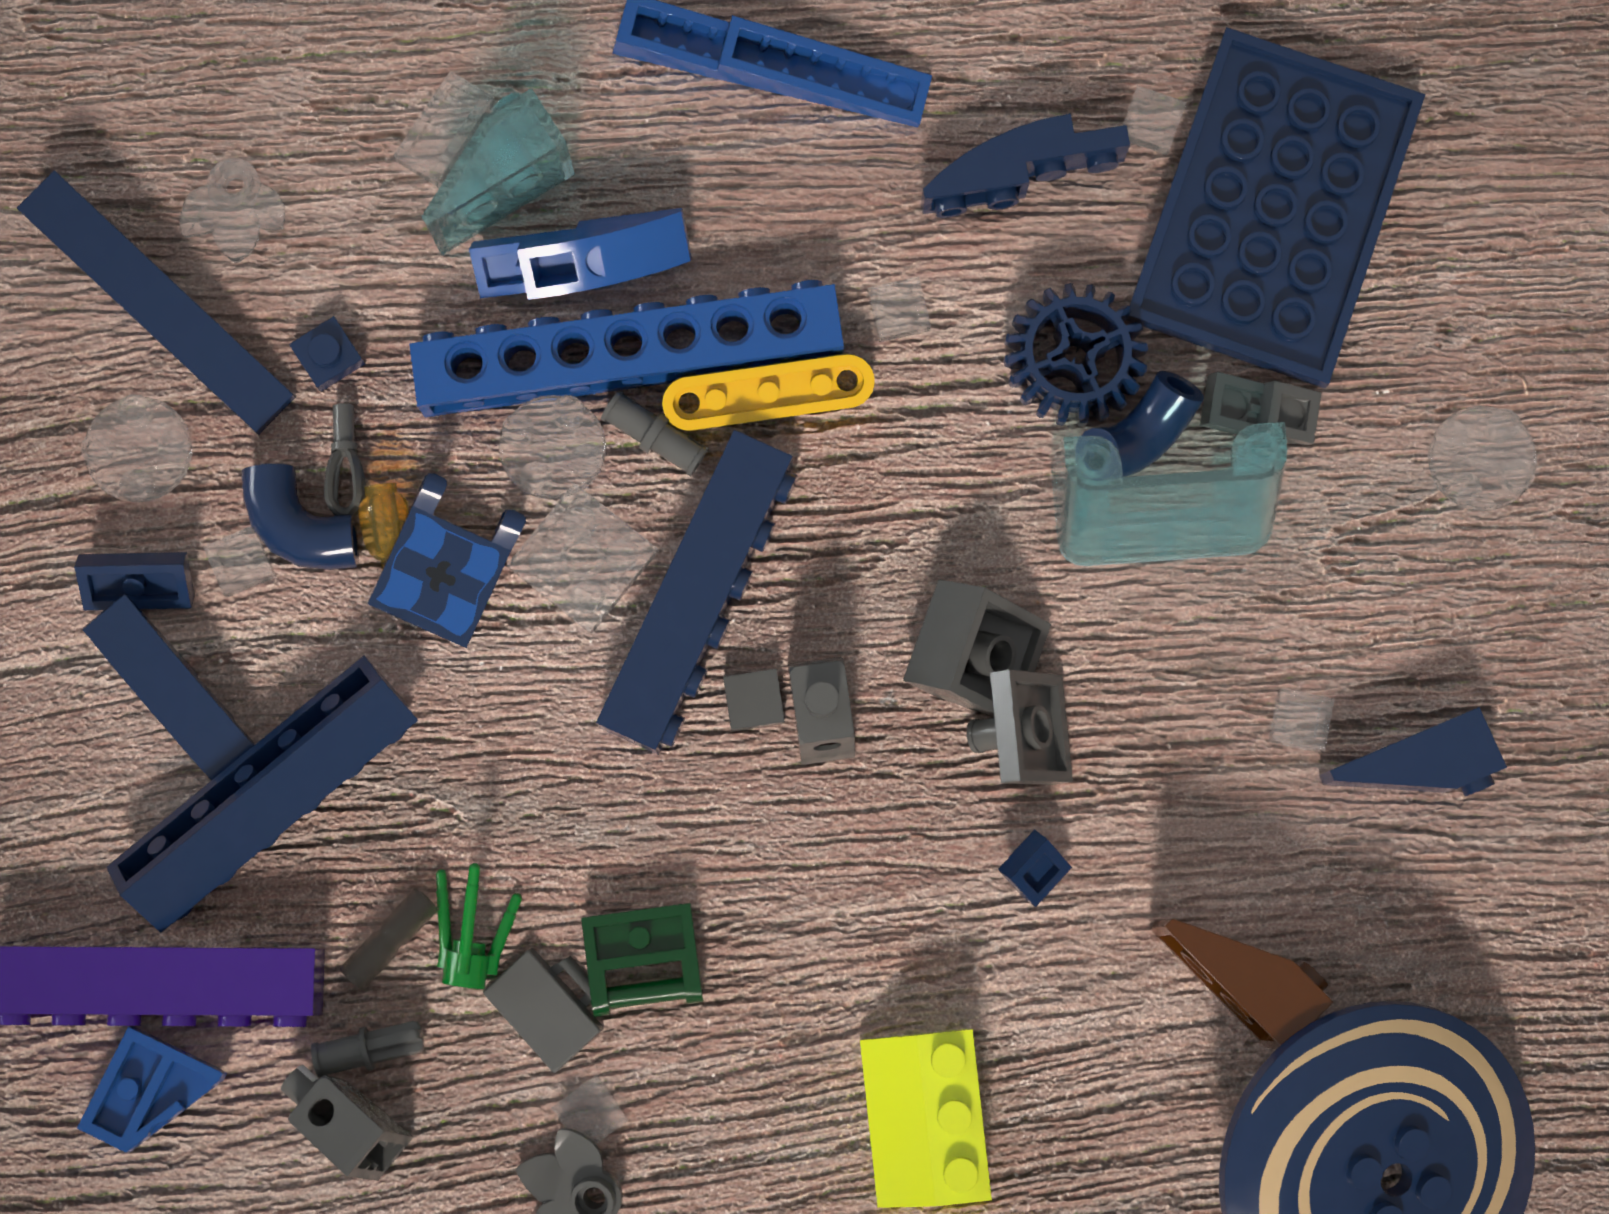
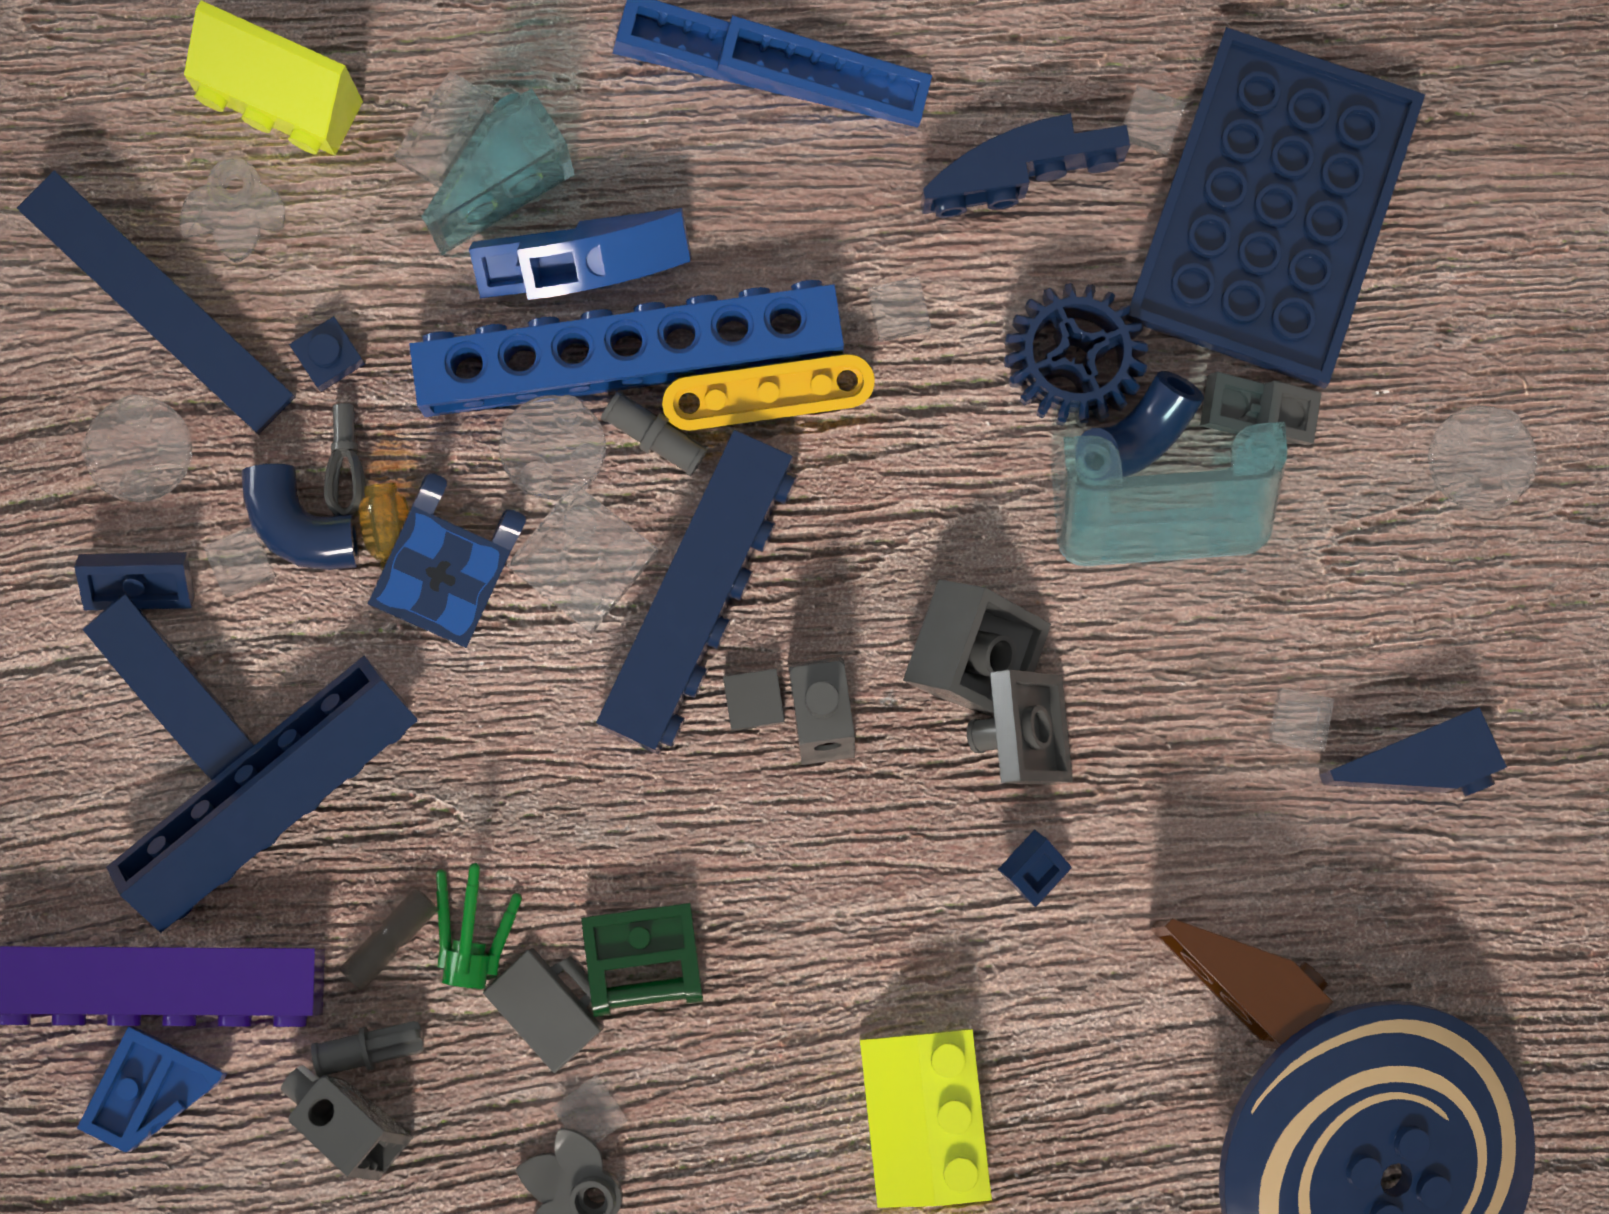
(270, 80): none -> neon yellow slope

